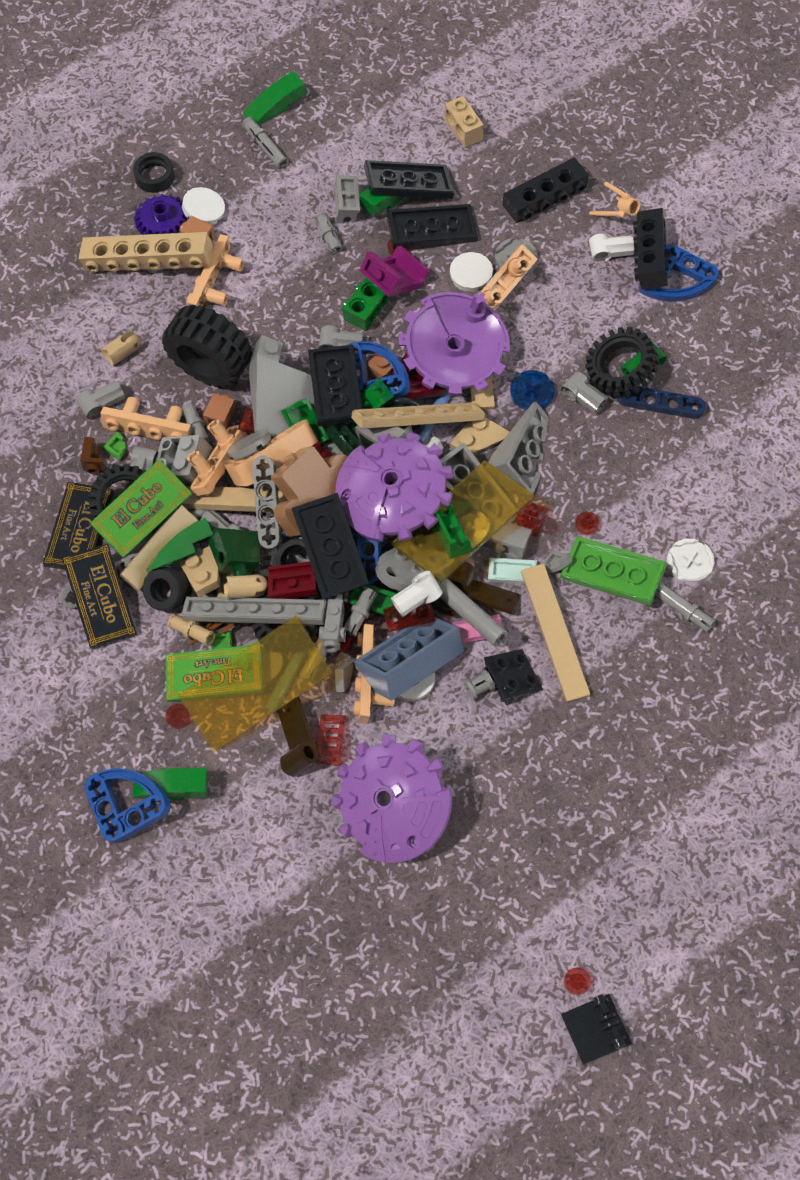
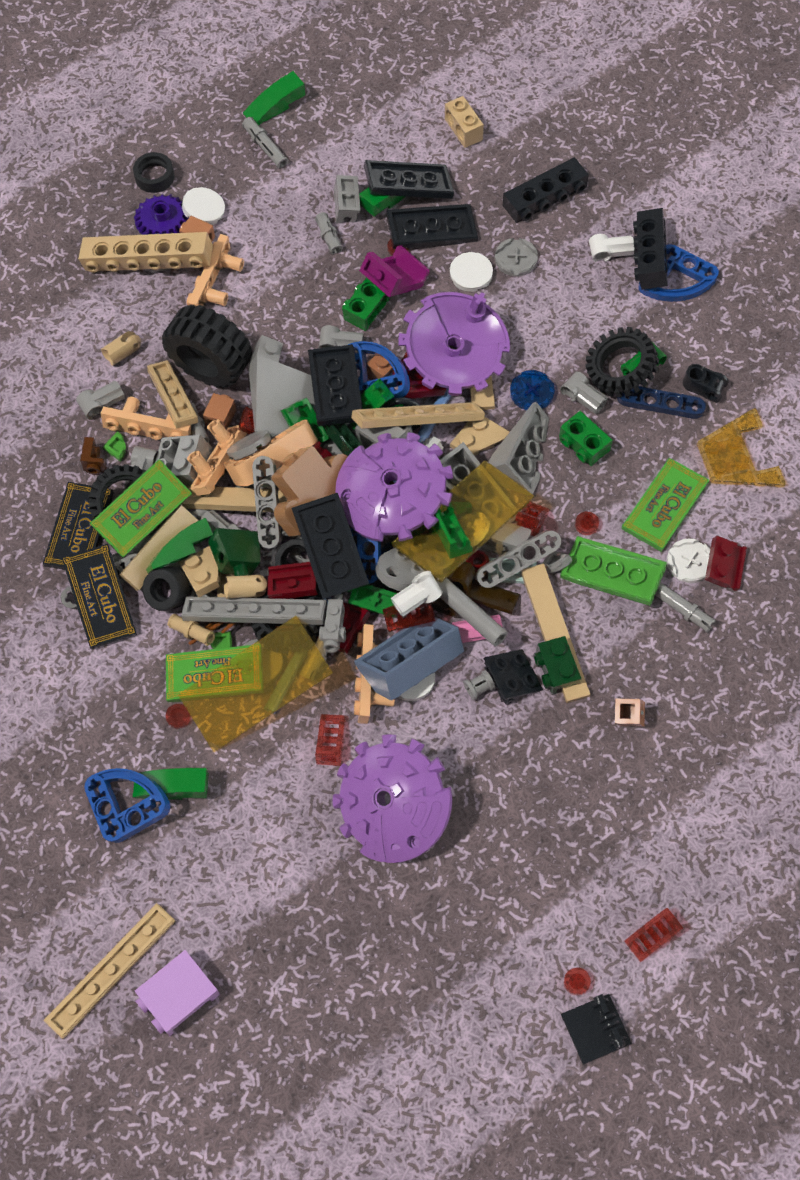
(109, 971): none -> tan tile
(172, 394): none -> tan tile
(175, 993): none -> lavender panel
(299, 739): dark brown door -> none
(343, 676): light grey tile -> none
(360, 611): light grey pin -> none
(478, 555): none -> dark red plate
(508, 276): light nougat plate -> none
(520, 562): none -> light grey beam
(557, 664): none -> dark green bracket
(589, 435): none -> green brick
(626, 204): light nougat plant -> none
(630, 712): none -> brick
(659, 942): none -> clear red slope
(665, 504): none -> bright green tile
(705, 382): none -> black piece
(725, 563): none -> dark red plate
(728, 457): none -> clear yellow wing

